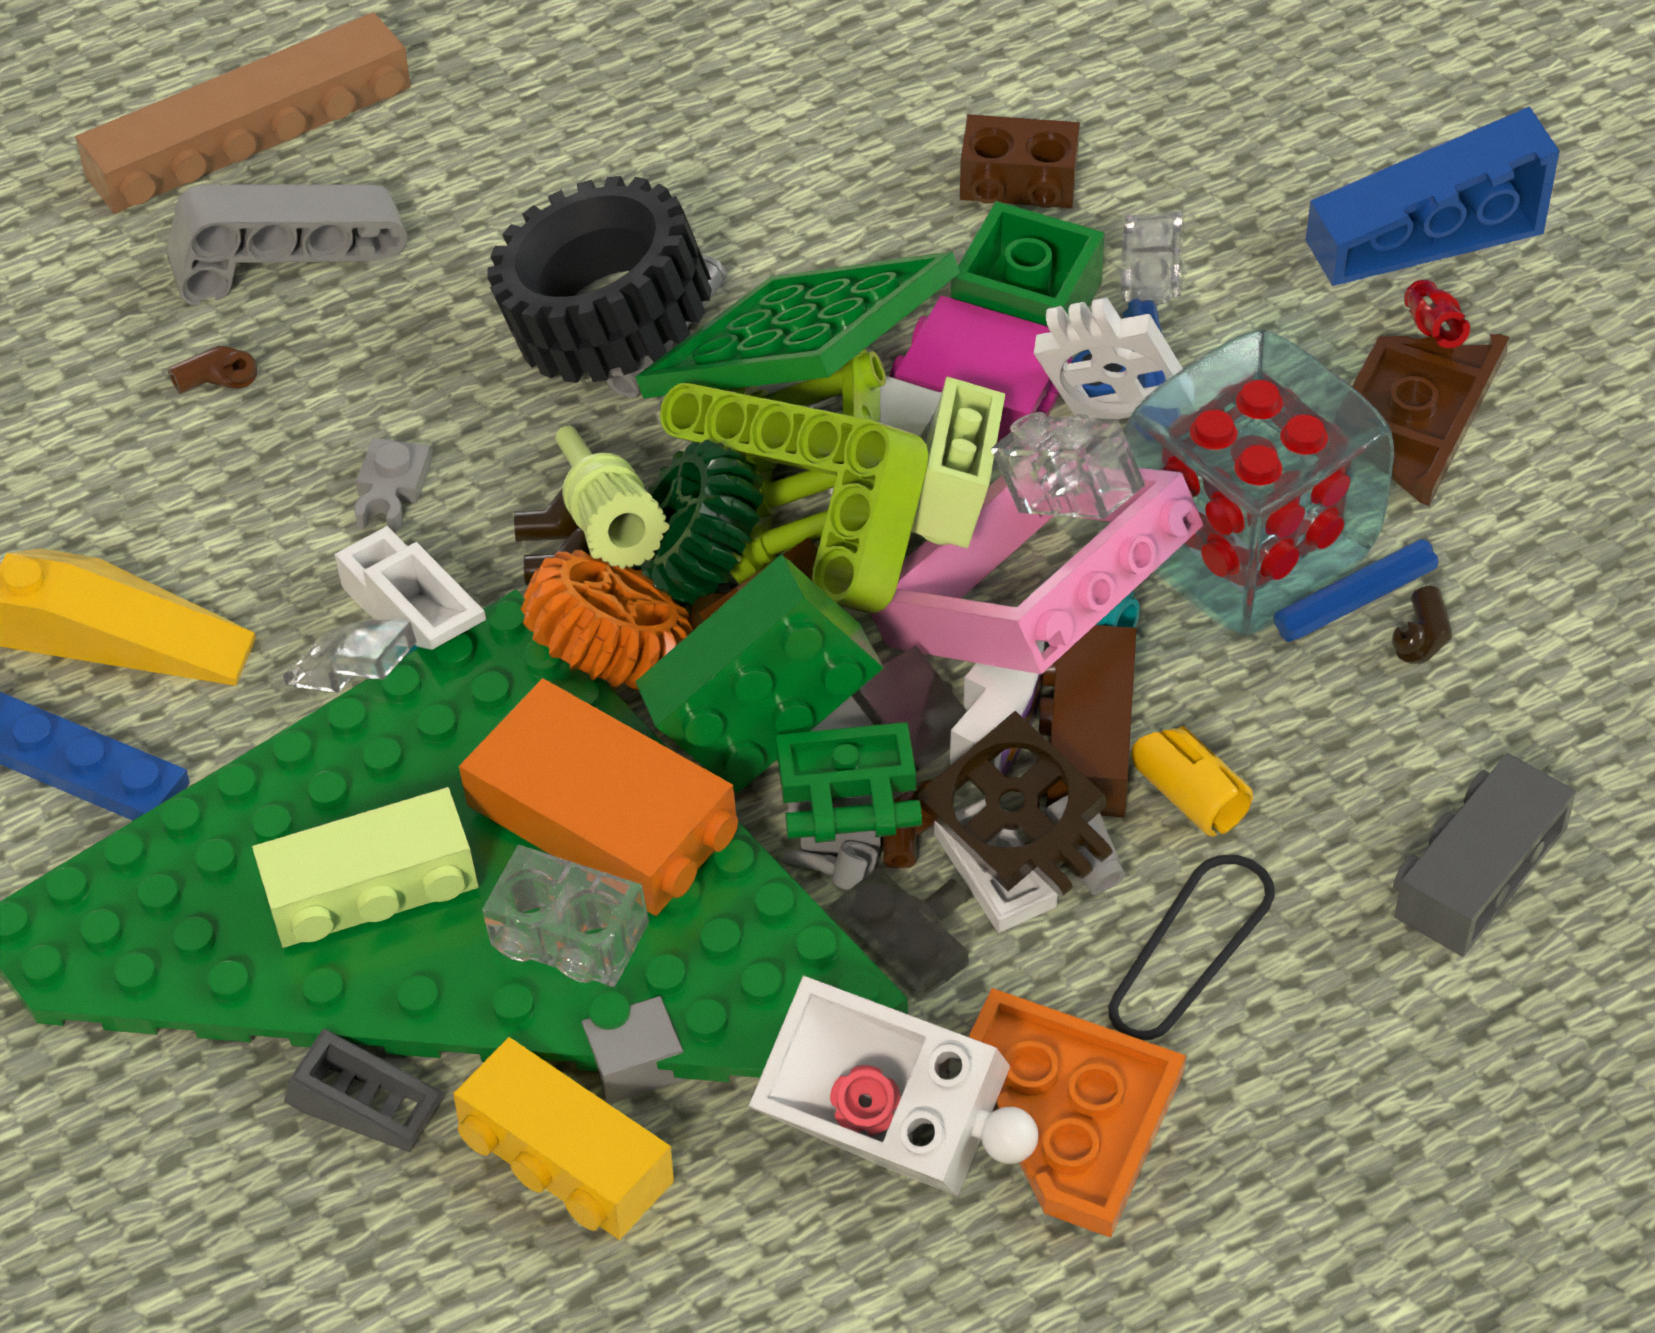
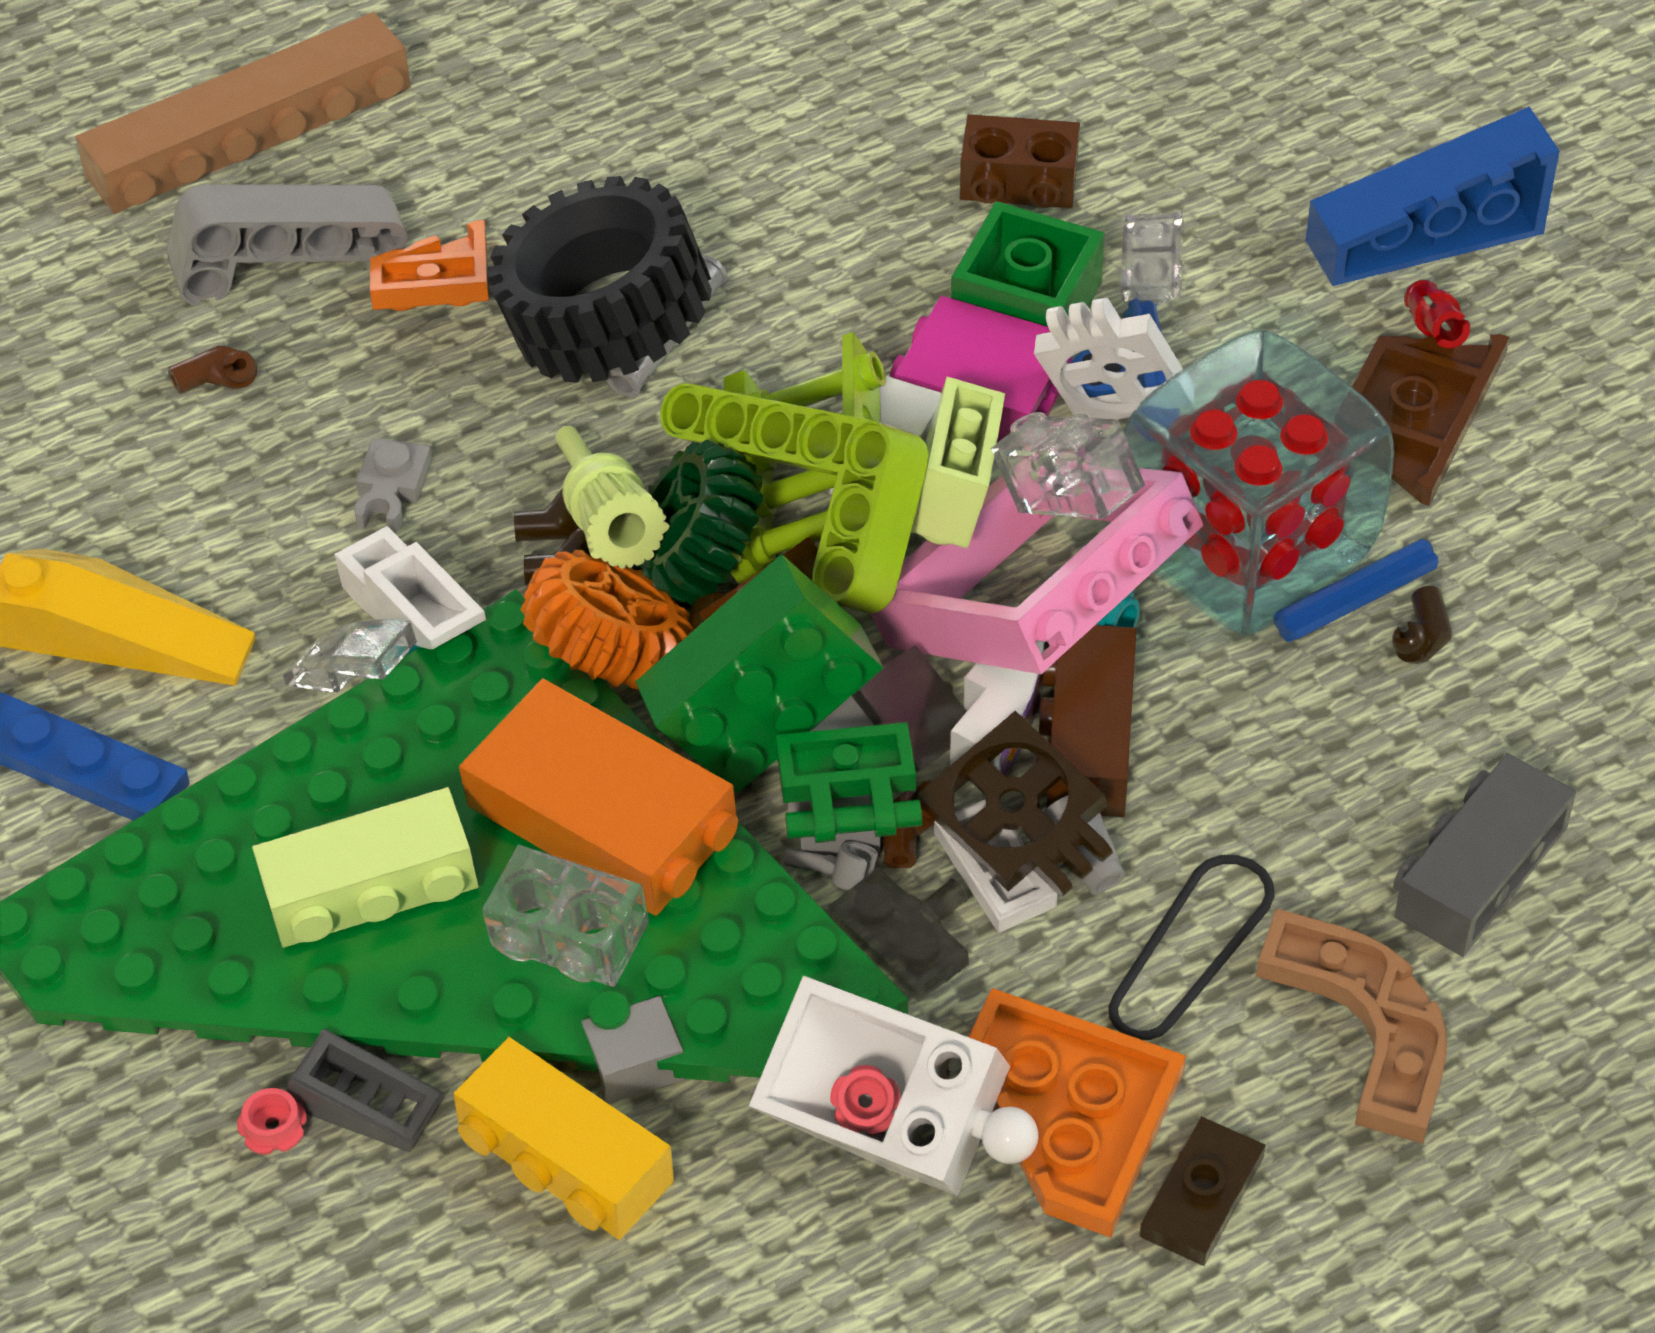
(269, 1106): none -> coral plate
(432, 273): none -> orange wing
(800, 325): green plate -> none
(1193, 779): yellow arm -> none
(1202, 1191): none -> dark brown plate
(1385, 996): none -> medium nougat plate

